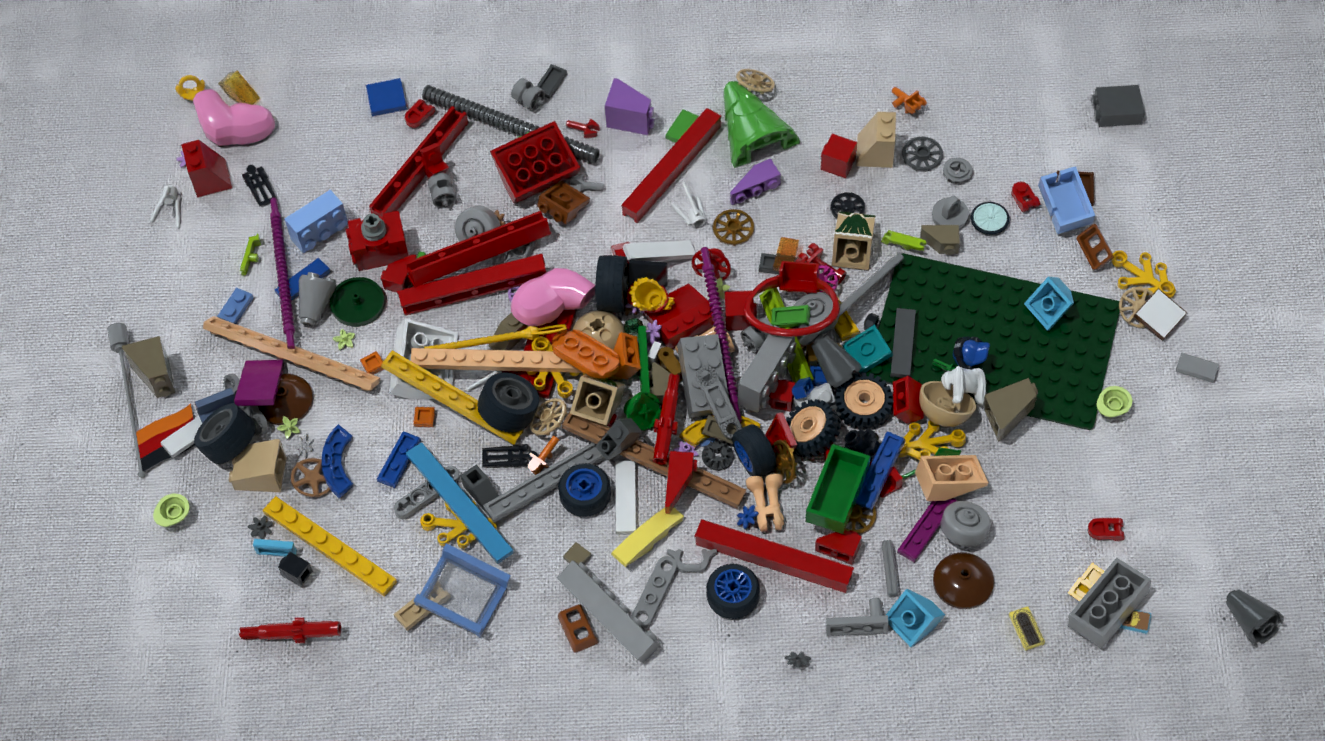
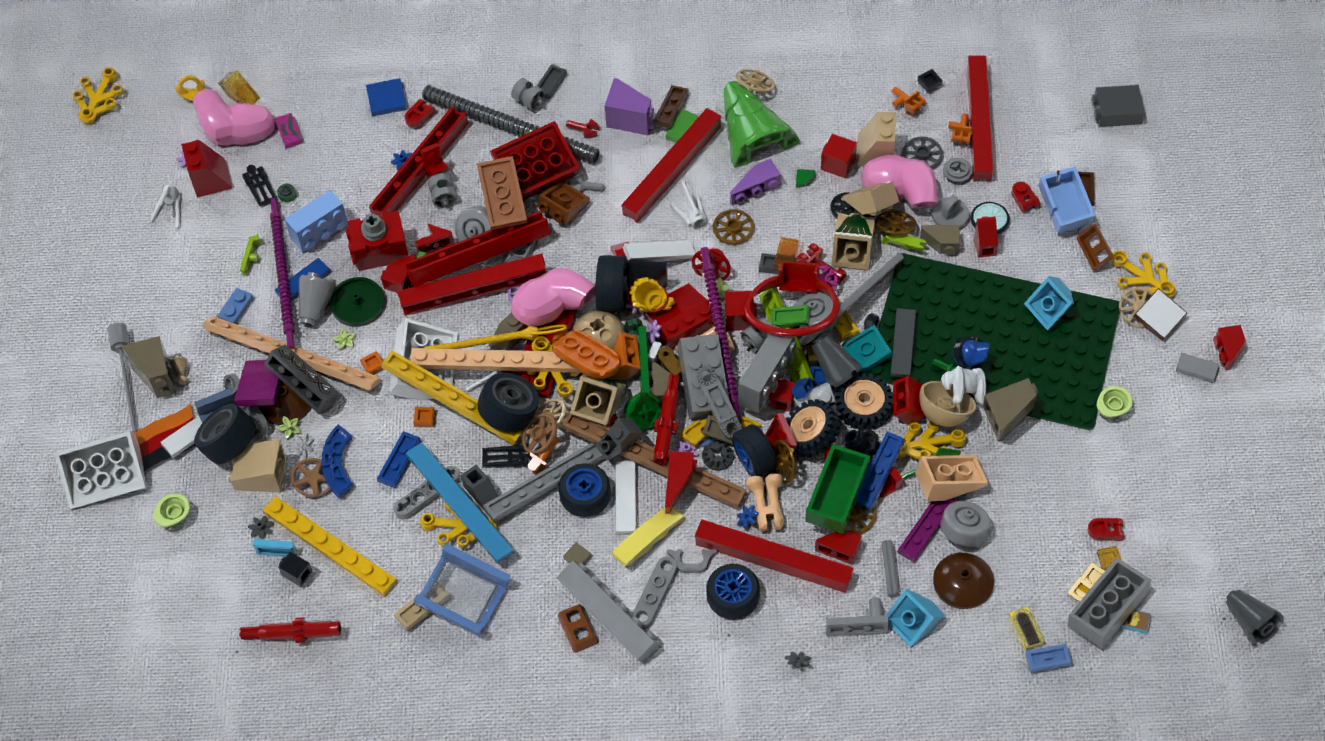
(88, 114): none -> yellow plant
(101, 469): none -> white slope
(179, 365): none -> tan piece
(286, 192): none -> tile
(288, 130): none -> dark pink tile
(301, 378): none -> dark grey brick
(400, 158): none -> blue plant
(438, 239): none -> red slope
(501, 193): none -> nougat plate
(539, 432): none -> medium nougat wheel
(671, 106): none -> reddish brown tile
(804, 176): none -> green tile
(873, 198): none -> tan slope
(895, 222): none -> pearl gold wheel
(911, 177): none -> bright pink piece
(929, 80): none -> black plate
(961, 131): none -> orange arm
(979, 117): none -> red tile
(986, 237): none -> red slope
(1048, 658): none -> medium blue plate
(1107, 556): none -> clear yellow tile
(1230, 344): none -> red slope

